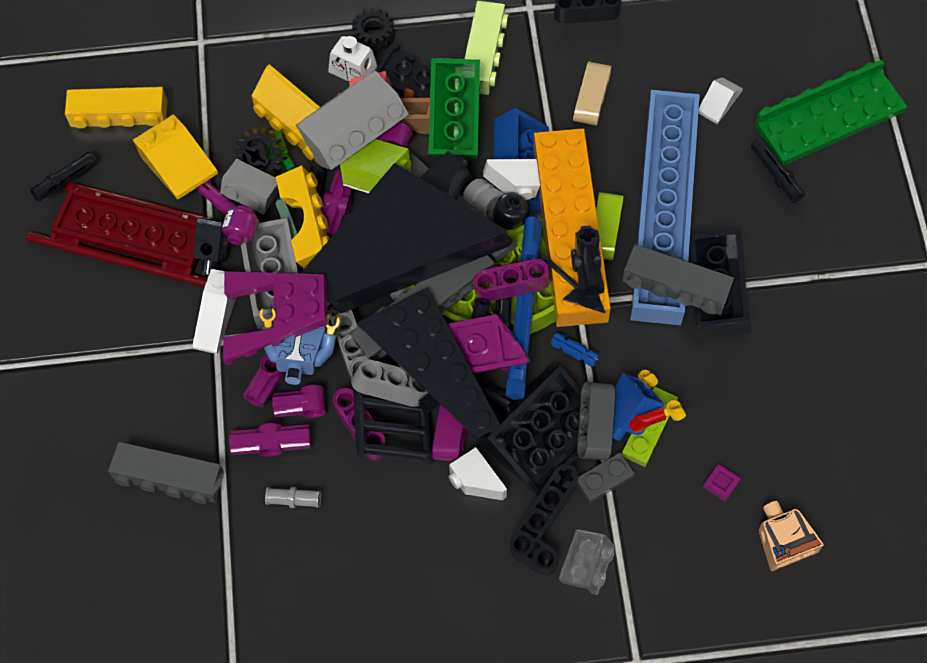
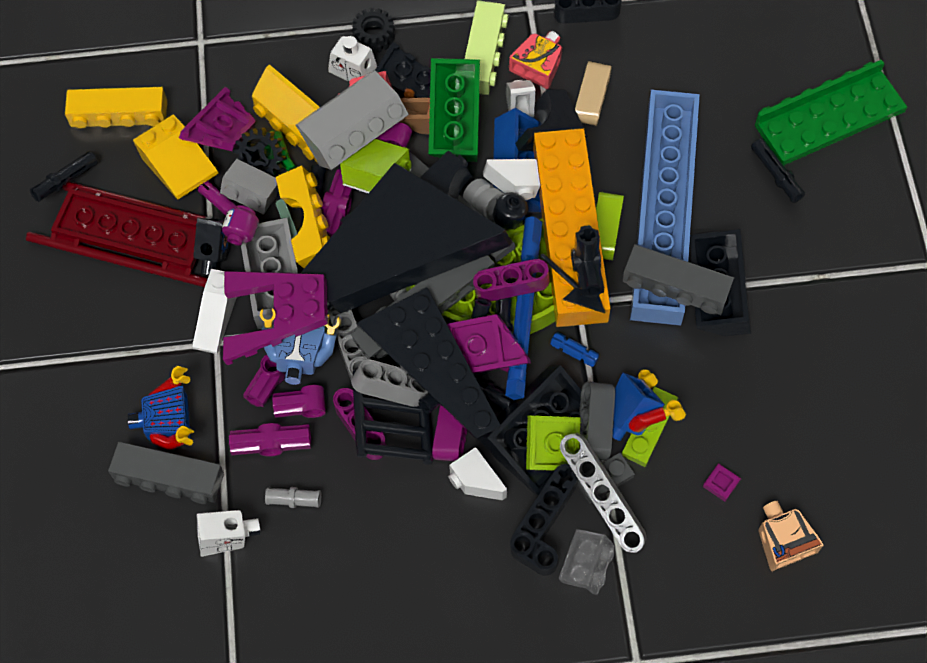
(166, 413): none -> torso
(219, 123): none -> magenta wing
(224, 531): none -> white torso
(521, 96): none -> white slope
(537, 59): none -> torso
(544, 441): none -> lime tile
(554, 114): none -> black arch
(615, 499): none -> light grey beam
(719, 99): white slope -> none

